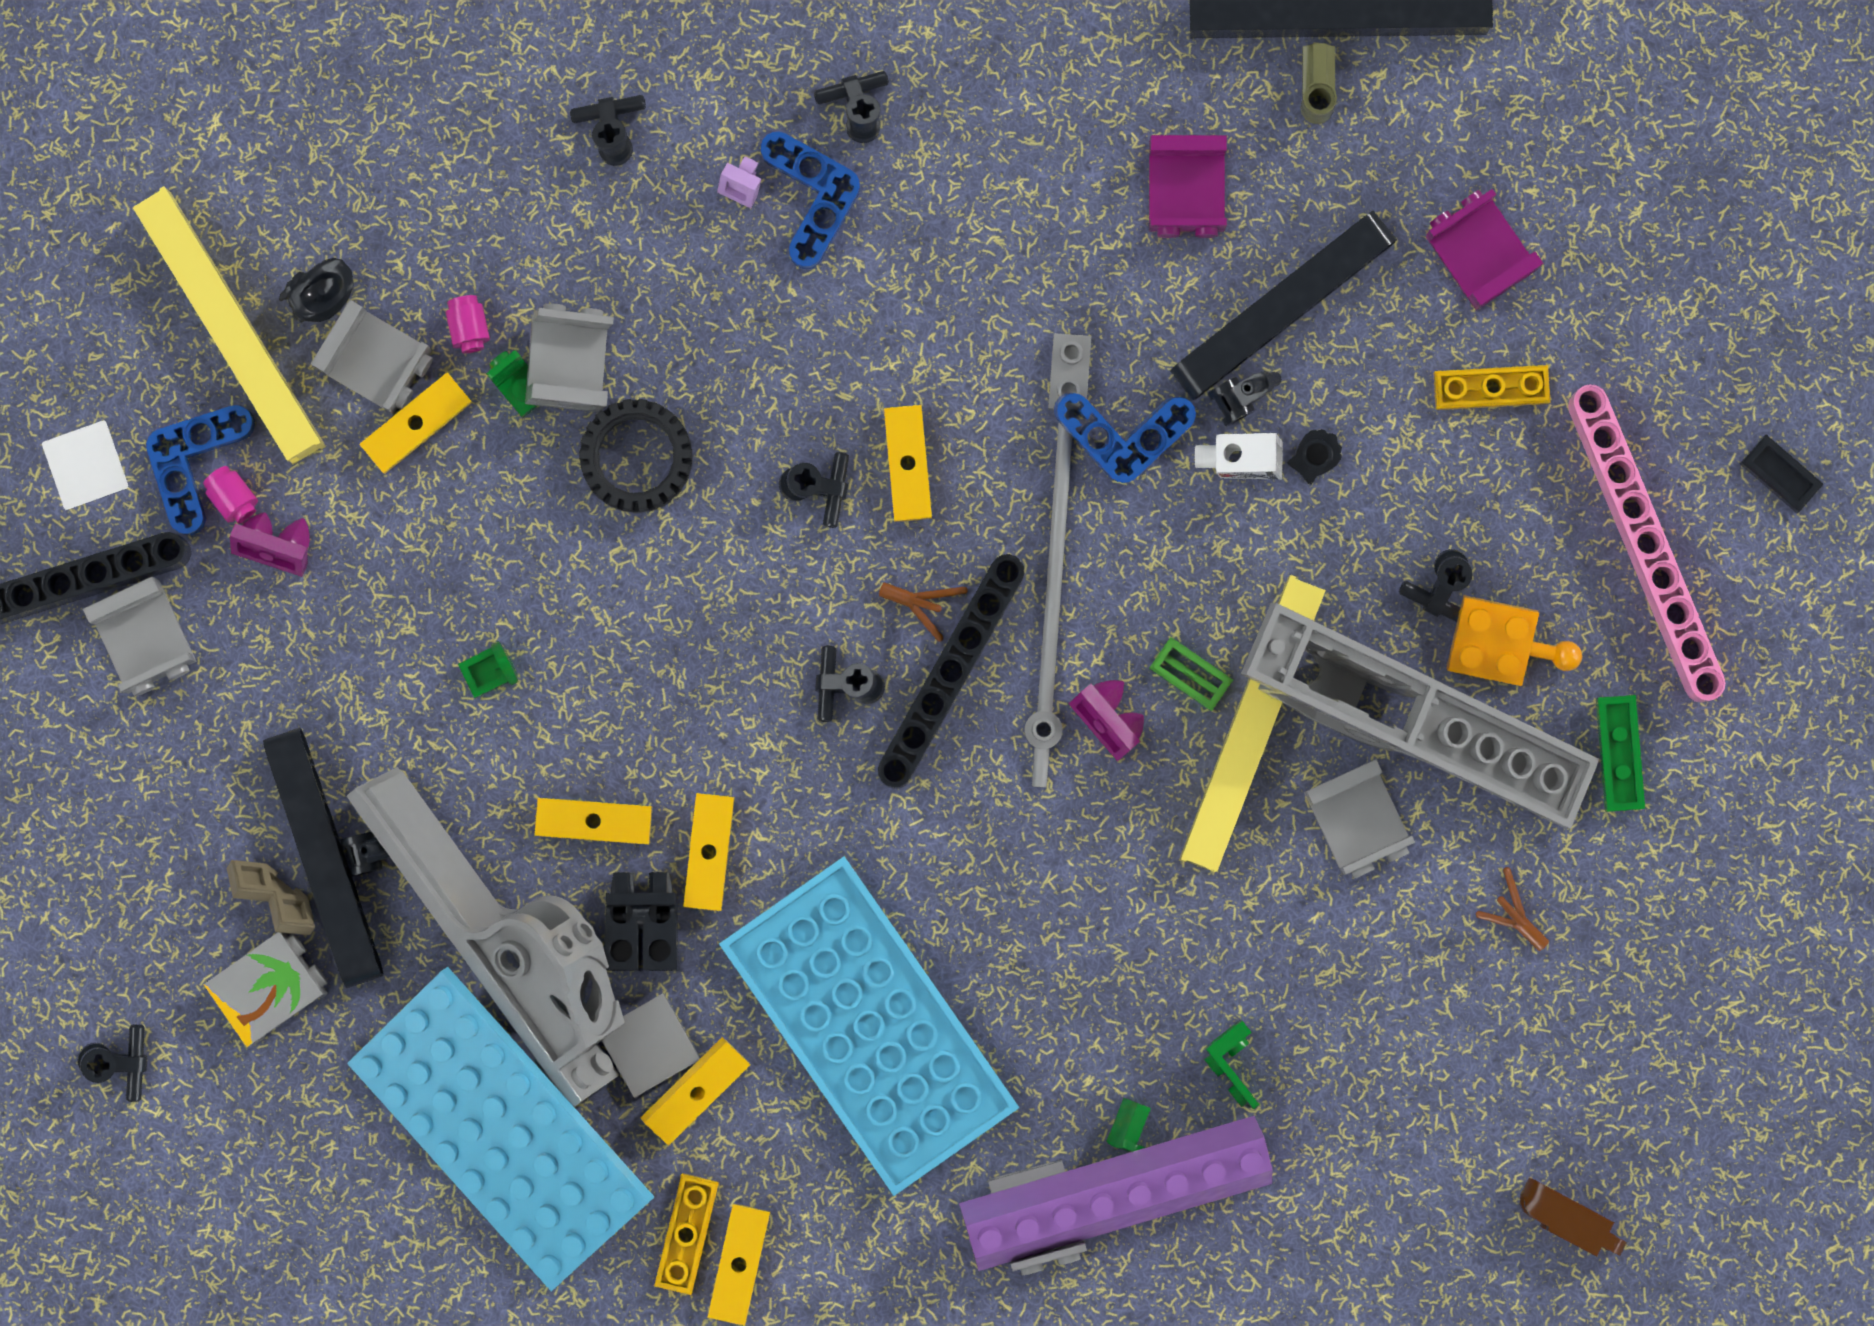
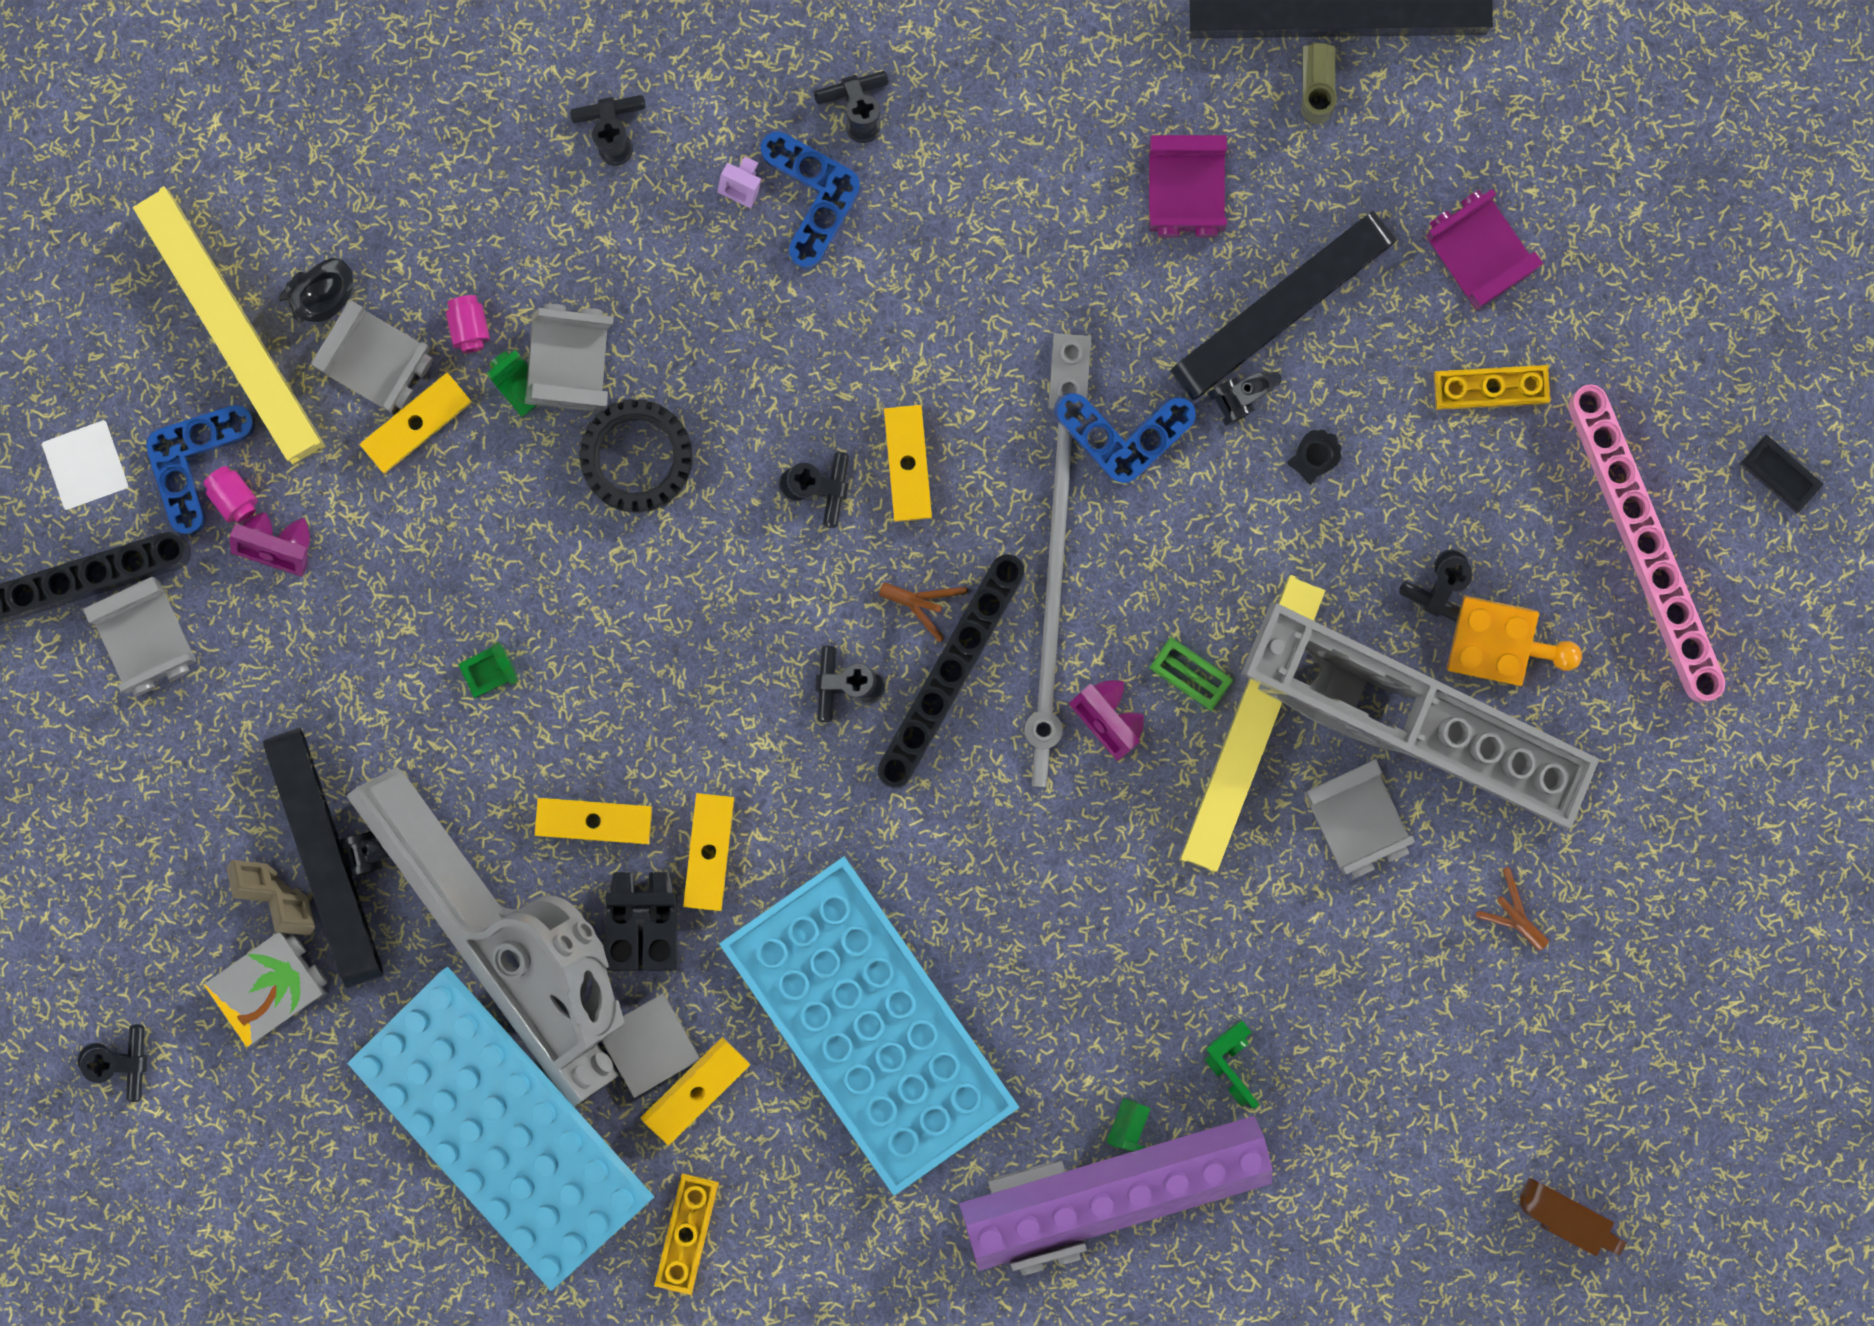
(733, 1287): yellow tile -> none
(1259, 459): white torso -> none
(1620, 753): green plate -> none

